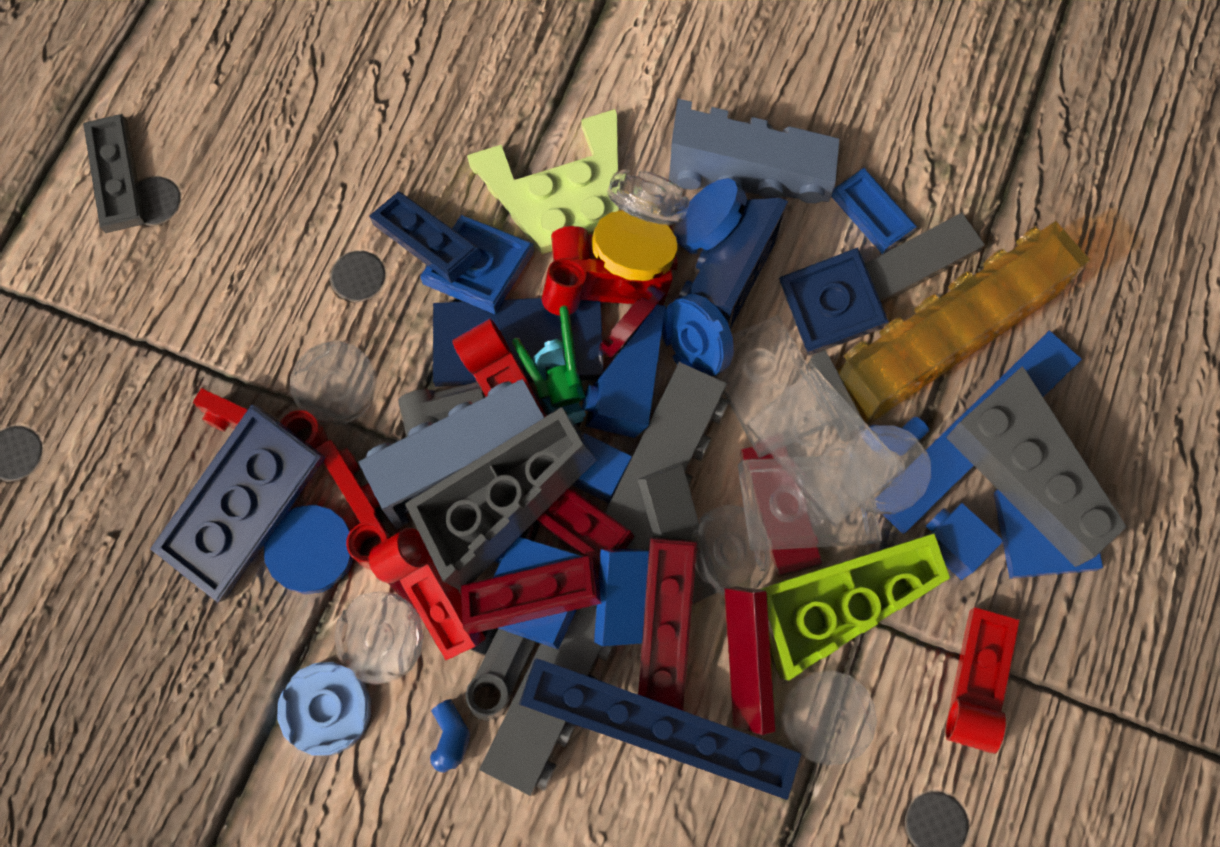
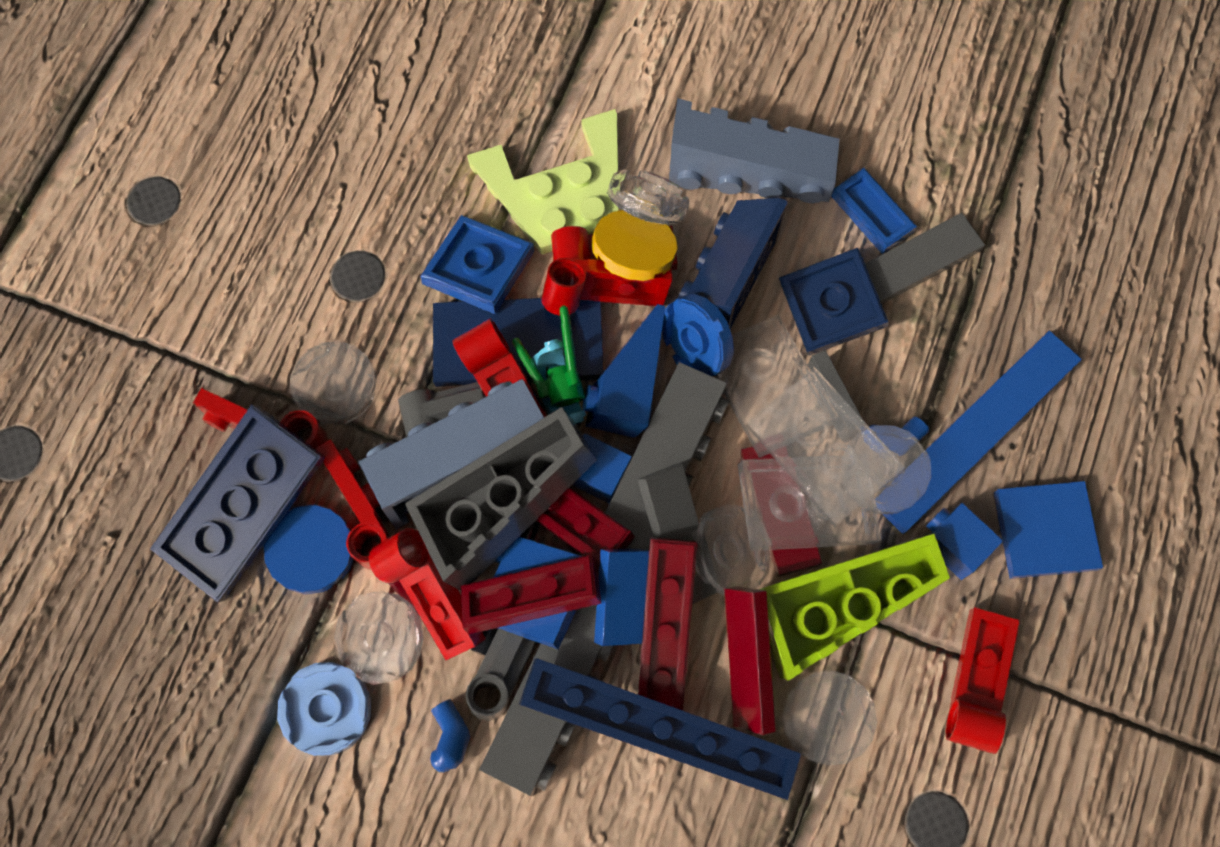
(113, 173): dark grey tile -> none
(425, 236): dark blue tile -> none
(631, 321): dark red tile -> none
(710, 216): blue tile -> none
(961, 321): clear yellow brick -> none
(1038, 468): dark grey wedge -> none

